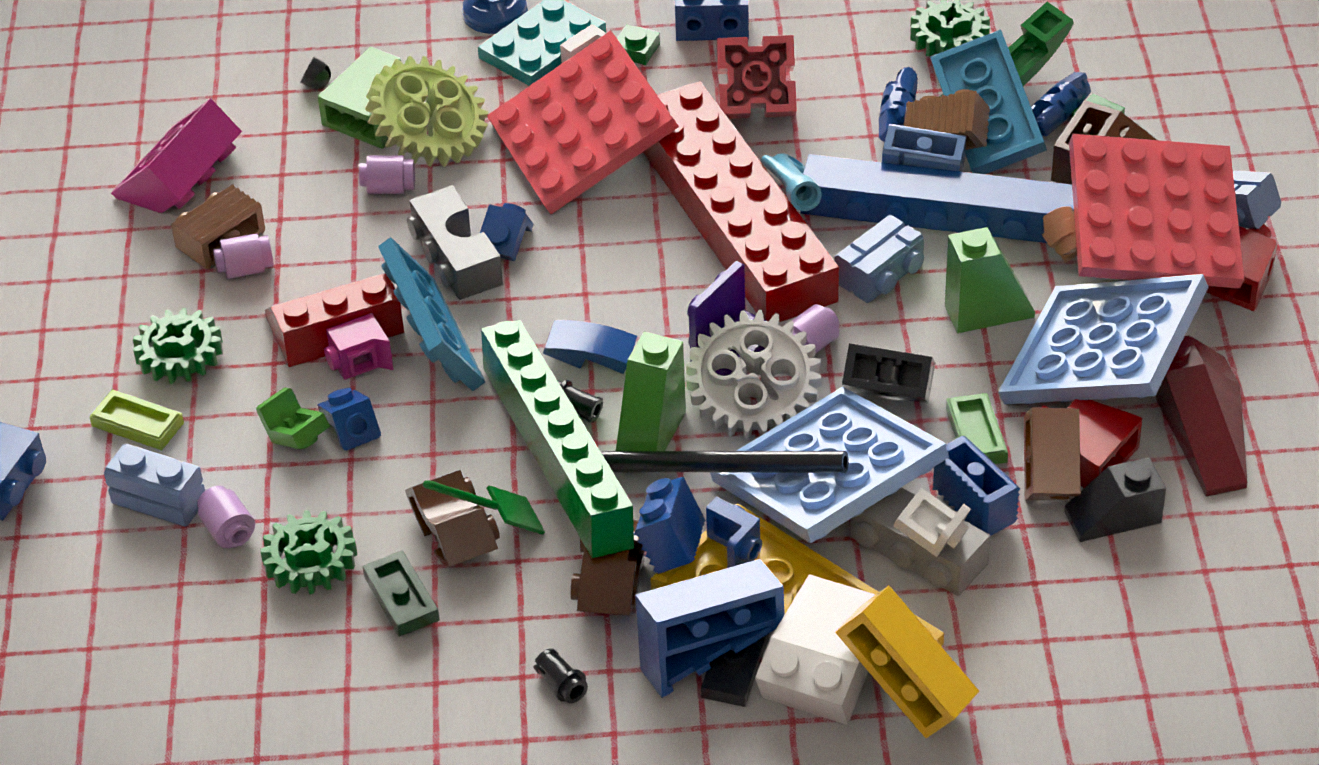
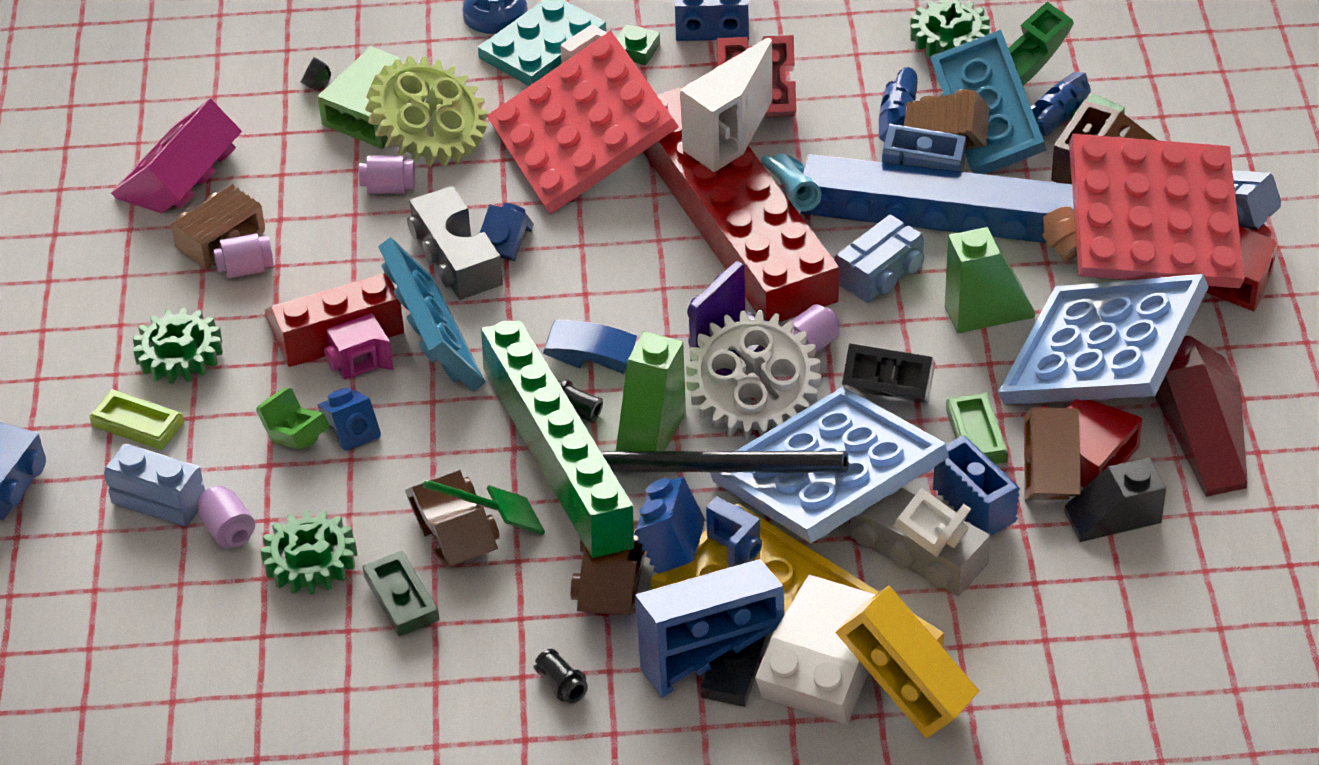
(727, 107): none -> white slope

